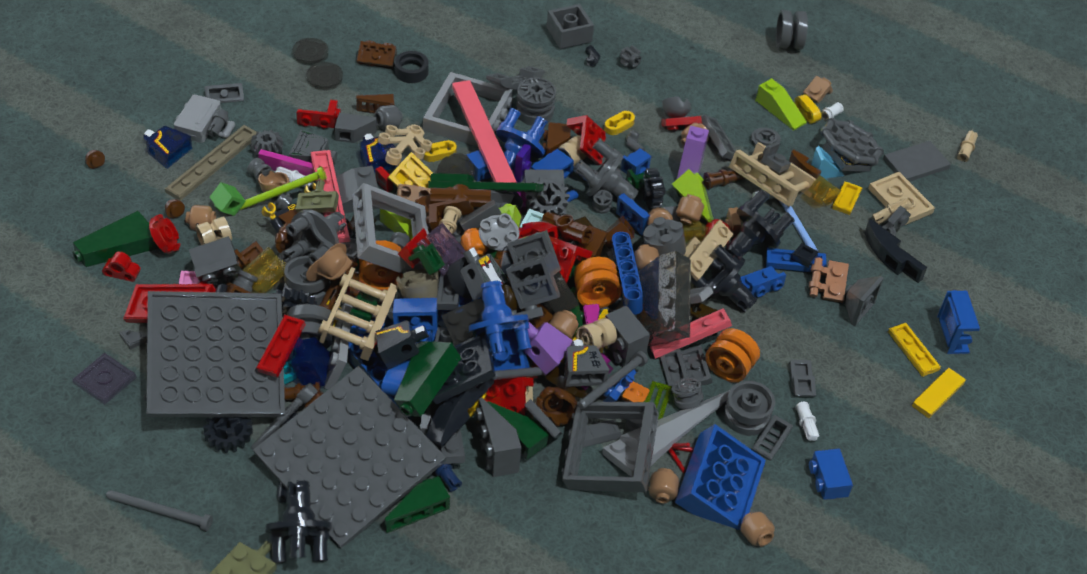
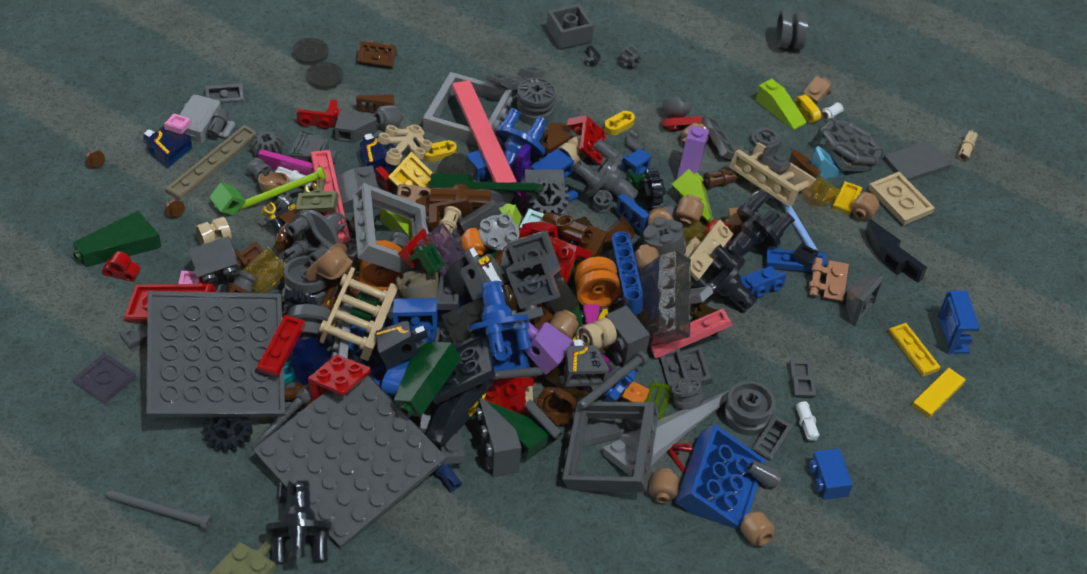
(164, 234): red tile -> none
(177, 123): none -> bright pink tile
(200, 214): medium nougat head -> none
(337, 376): none -> red bracket
(411, 76): black tyre -> none
(422, 502): dark green slope -> none
(732, 355): orange wheel -> none
(765, 474): none -> dark grey cone
(866, 205): none -> medium nougat head
(885, 214): tan axle -> none
(897, 220): dark grey plate -> none

